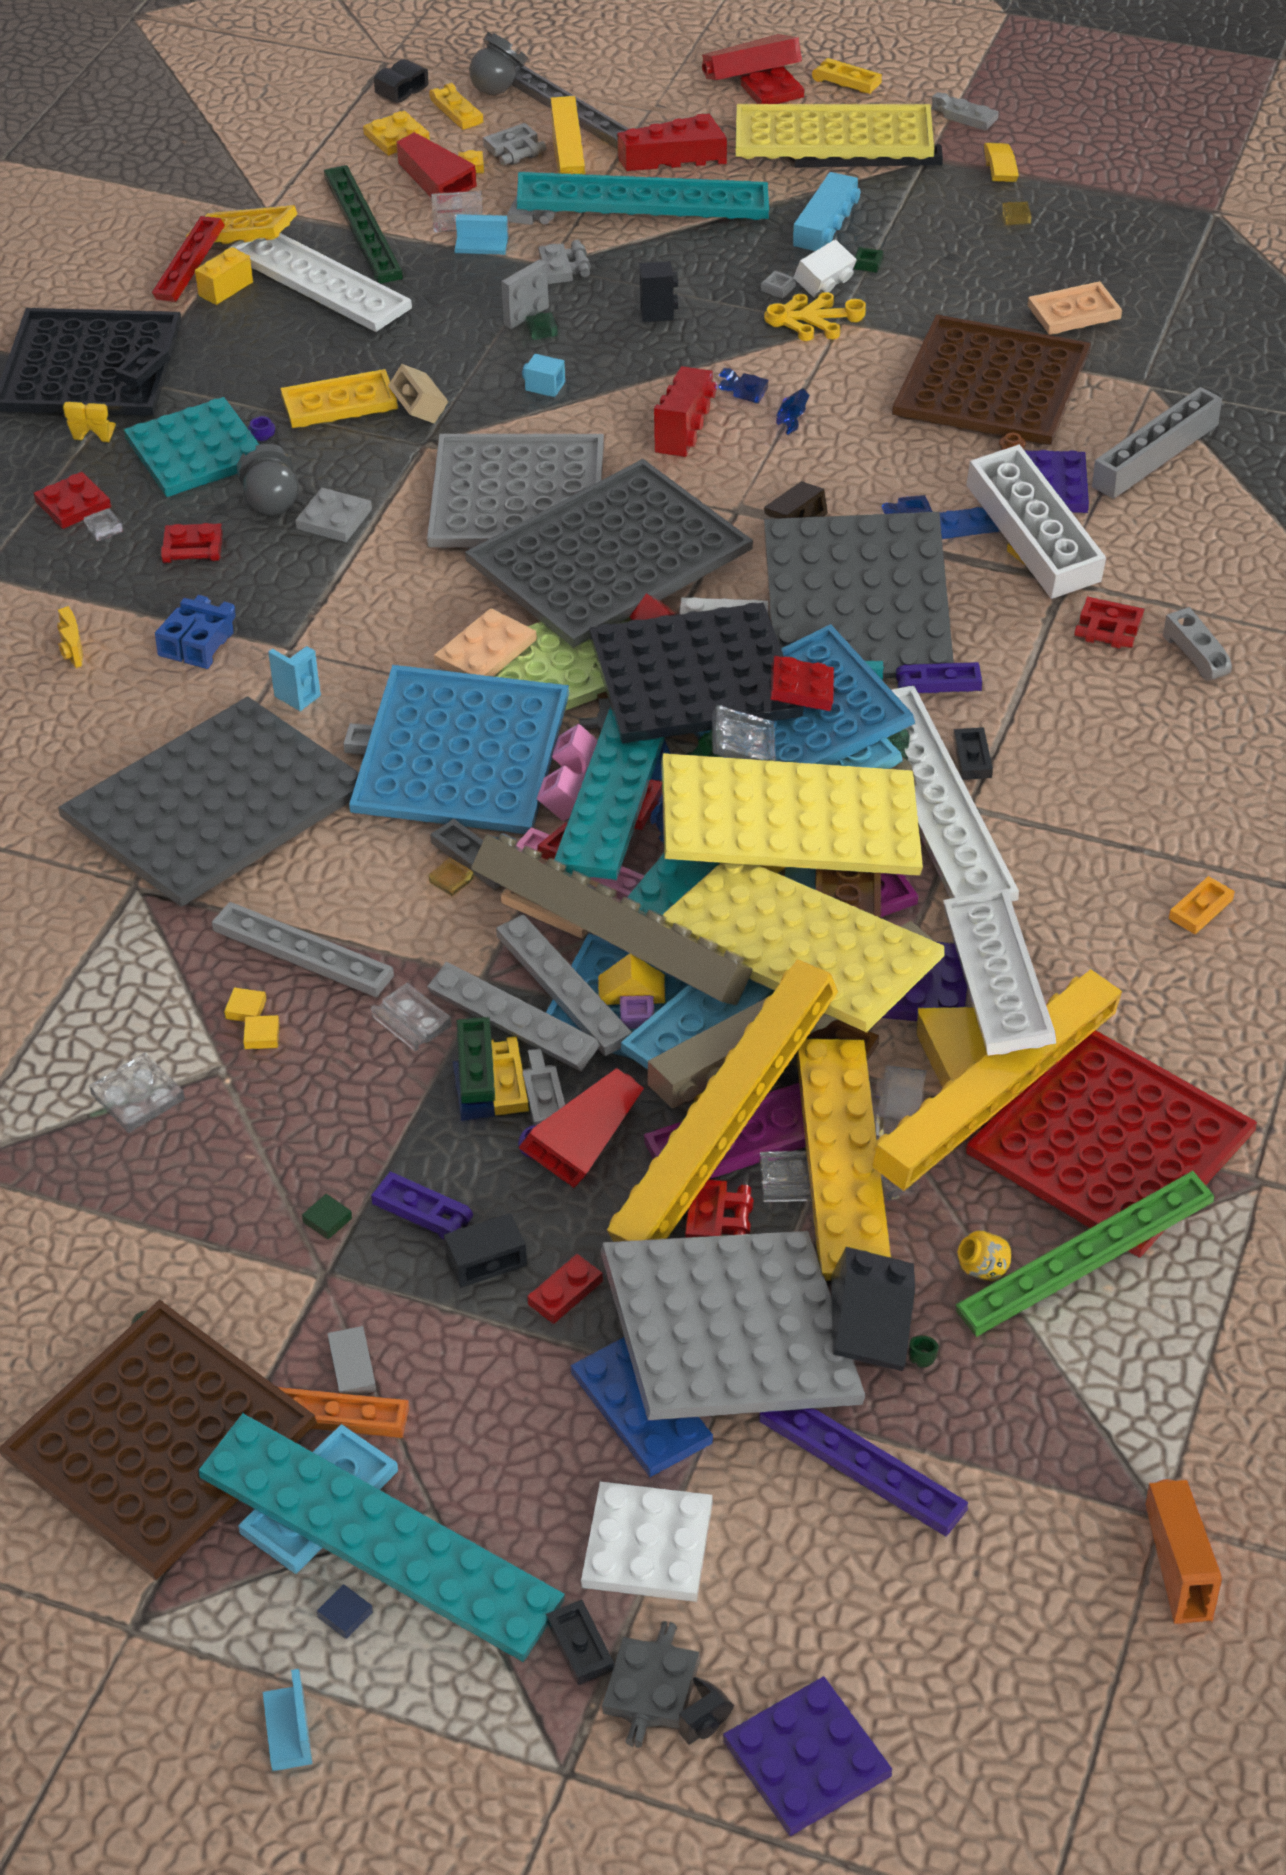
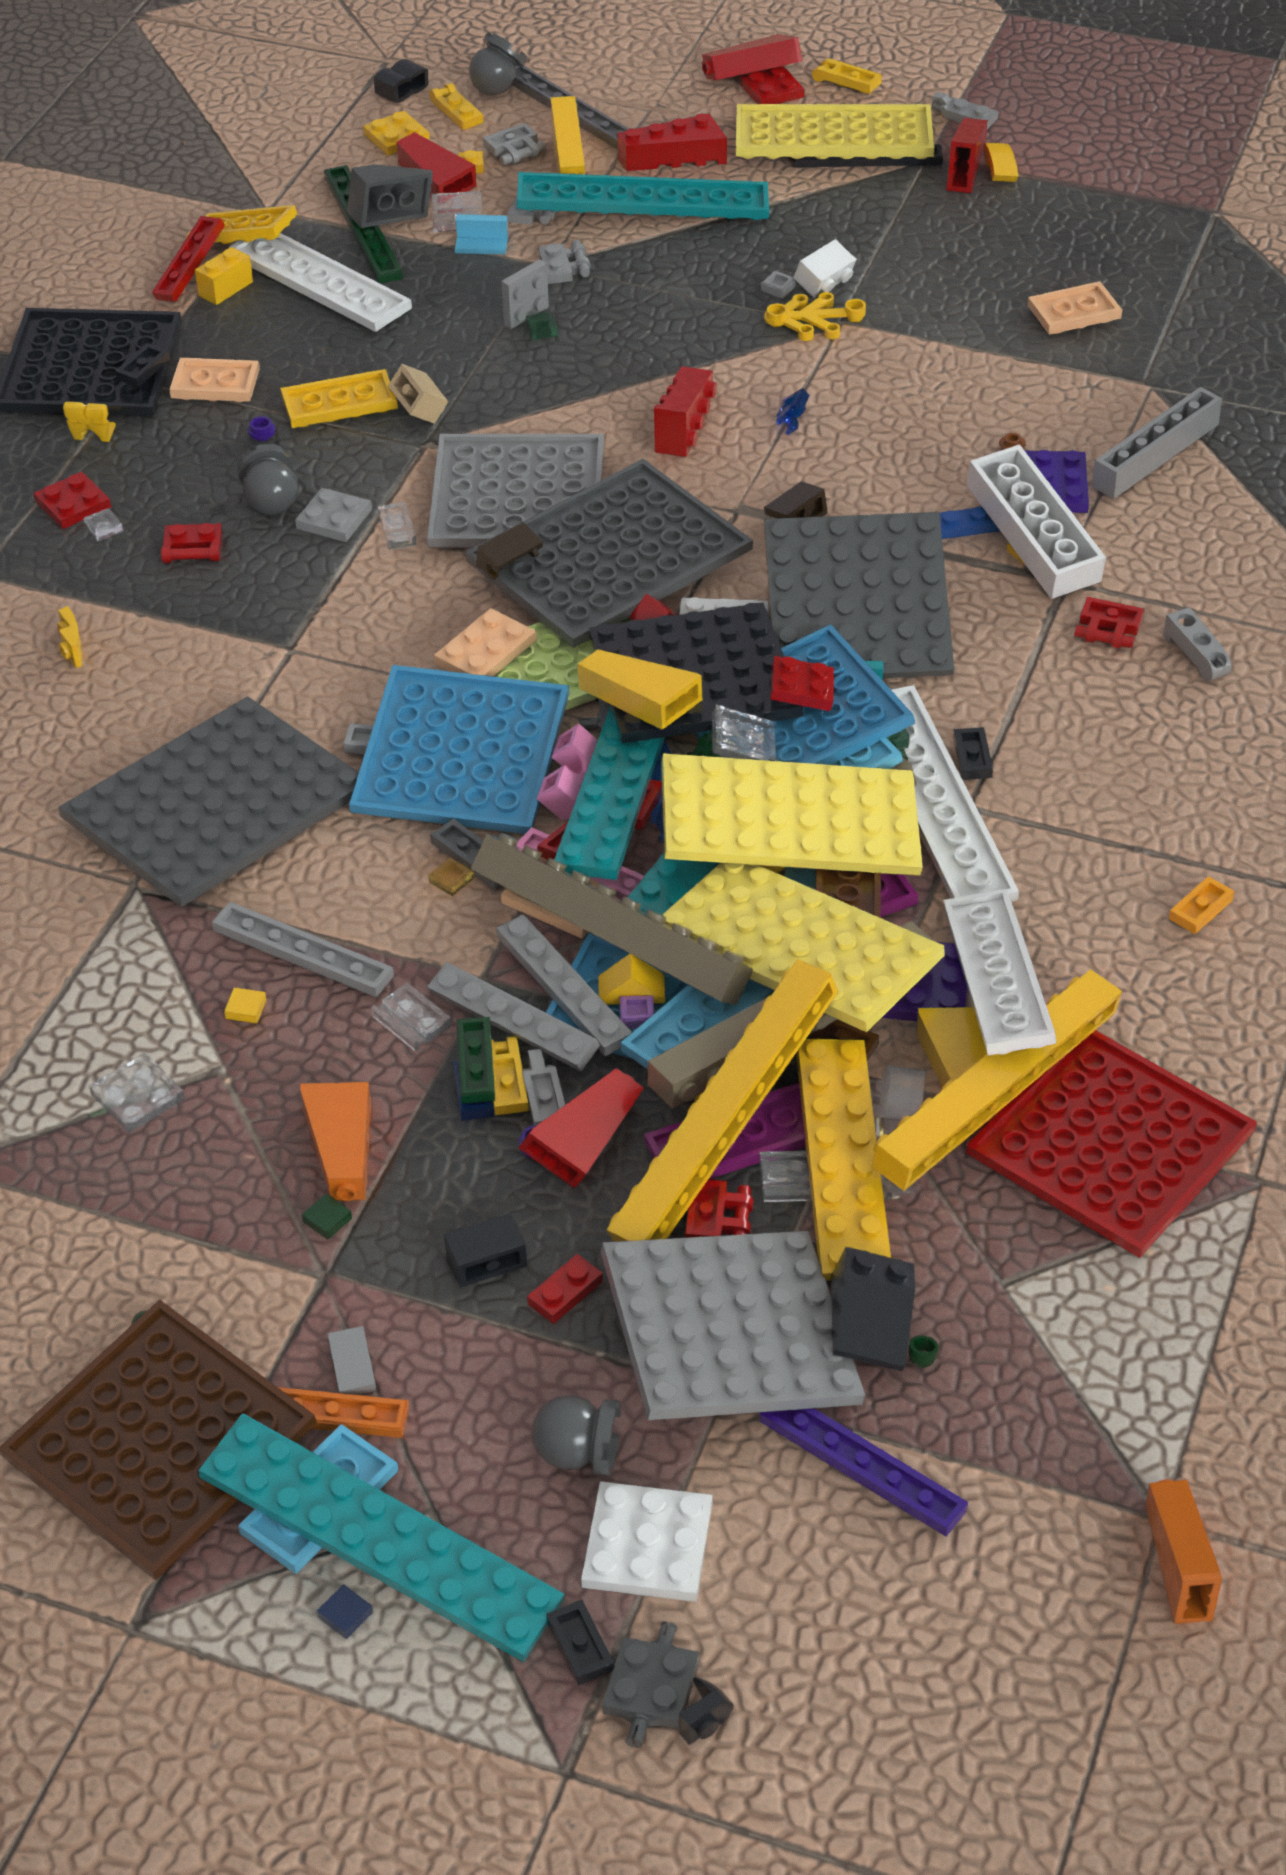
(192, 445): teal plate -> none
(195, 631): blue hips -> none
(214, 379): none -> light nougat plate
(261, 1032): yellow tile -> none
(287, 1726): medium azure panel -> none
(295, 678): medium azure panel -> none
(340, 1133): none -> orange slope
(388, 194): none -> dark grey slope
(397, 525): none -> clear plate
(420, 1205): dark purple plate -> none
(507, 548): none -> dark brown hinge
(544, 375): medium azure brick -> none
(576, 1433): none -> dark grey tile
(613, 1388): blue plate -> none
(640, 687): none -> yellow slope
(656, 291): black brick -> none
(745, 387): clear blue plate -> none
(807, 1755): dark purple plate -> none
(826, 211): medium azure brick -> none
(868, 259): dark green tile -> none
(907, 505): clear blue plate -> none
(940, 677): dark purple plate -> none
(966, 154): none -> red slope
(984, 1255): yellow head -> none
(992, 379): reddish brown plate -> none
(1016, 213): clear yellow tile -> none
(1084, 1253): bright green tile -> none

